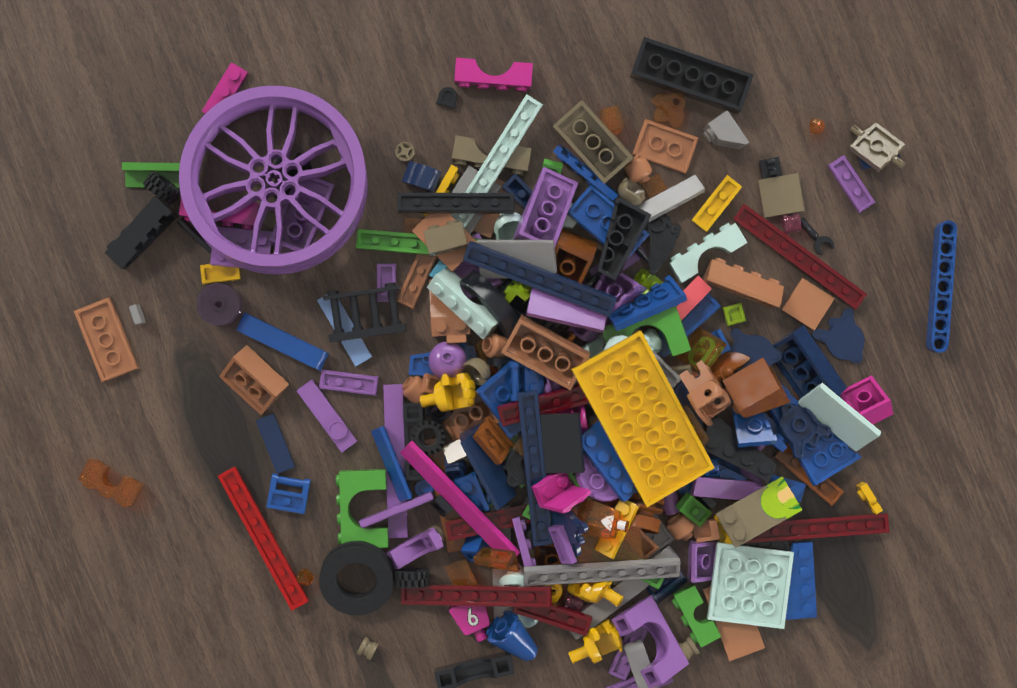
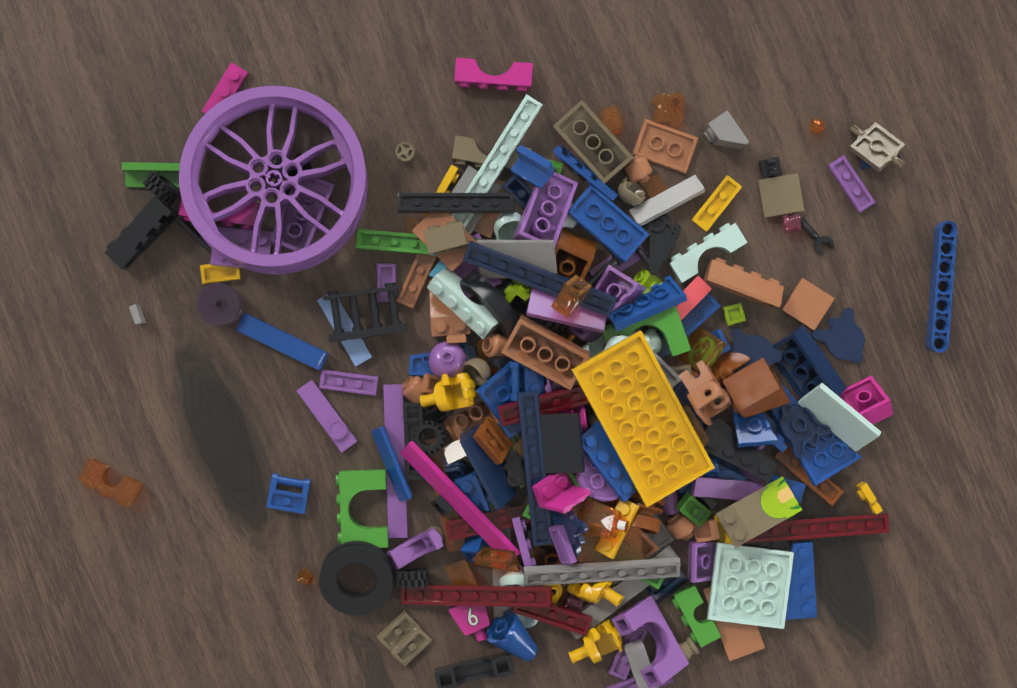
(106, 339): nougat tile -> none
(253, 379): nougat slope -> none
(263, 538): red plate -> none
(275, 443): dark blue tile -> none
(367, 648): dark tan wheel -> none
(394, 510): medium lavender tile -> none
(404, 638): none -> dark tan slope
(422, 177): dark blue piece -> none
(422, 487): blue tile -> none
(447, 98): black tile -> none
(532, 167): none -> blue panel
(570, 298): none -> clear orange torso
(622, 236): black wedge -> none
(691, 75): black brick -> none
(799, 256): dark red plate -> none

